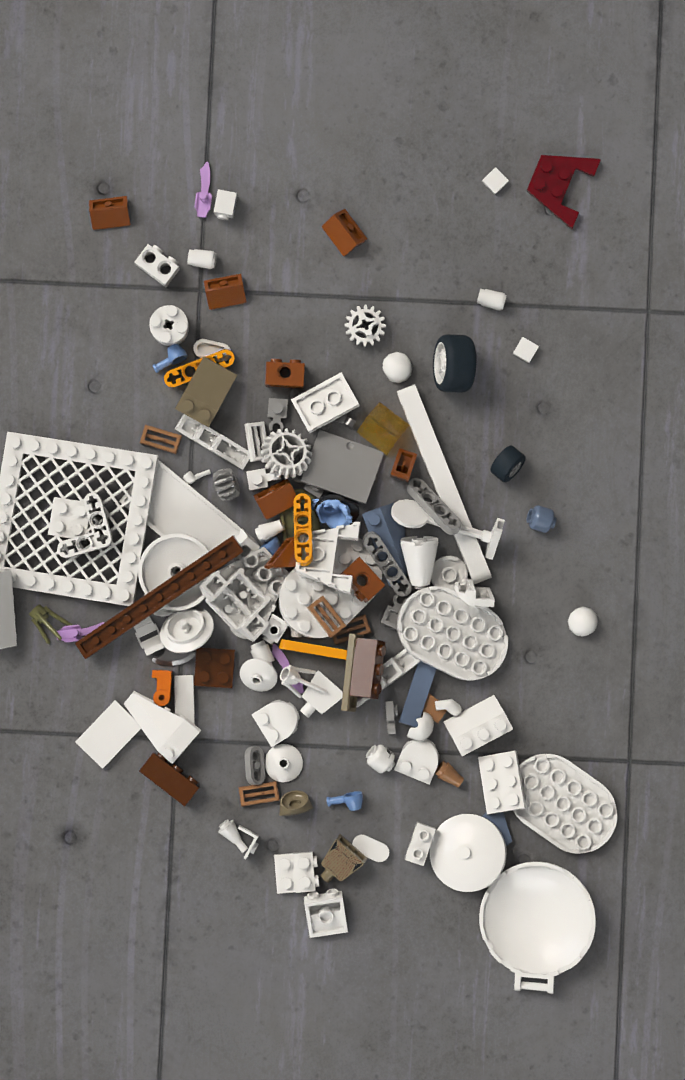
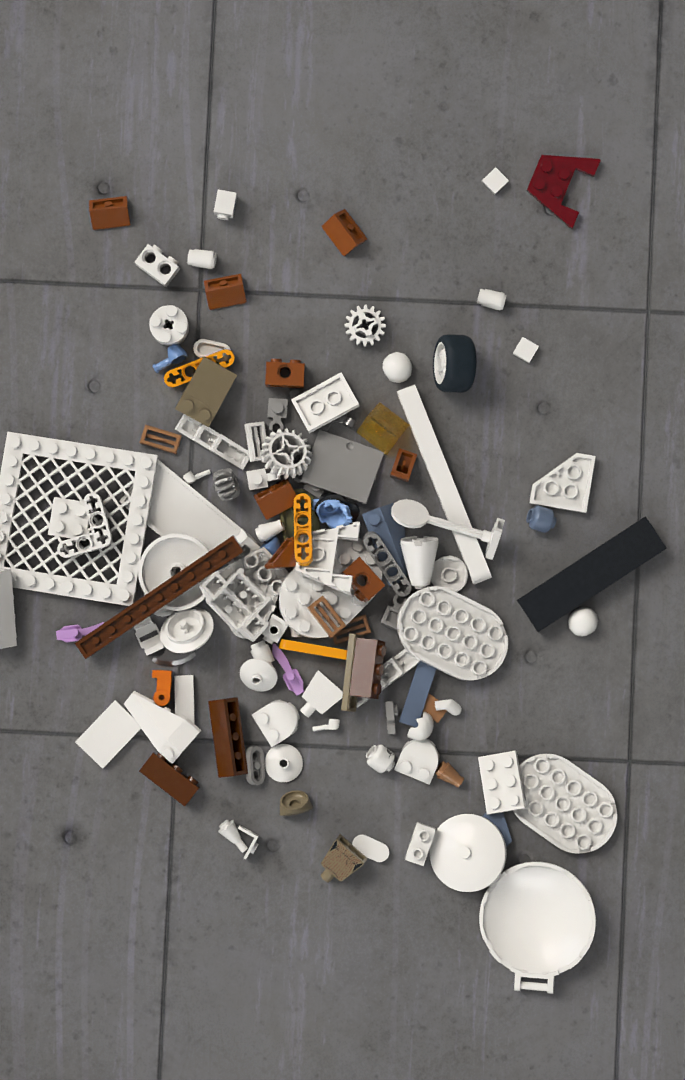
(40, 616): olive plant -> none
(203, 198): lavender piece -> none
(214, 667): reddish brown plate -> none
(228, 737): none -> reddish brown brick
(242, 795): medium nougat tile -> none
(291, 676): white plant -> none
(296, 872): white plate -> none
(325, 913): white plate -> none
(333, 725): none -> white hand
(353, 800): medium blue bar -> none
(449, 521): light grey beam -> none
(474, 596): white slope -> none
(478, 725): white slope -> none
(507, 463): black wheel -> none
(566, 485): none -> white plate
(591, 574): none -> black tile

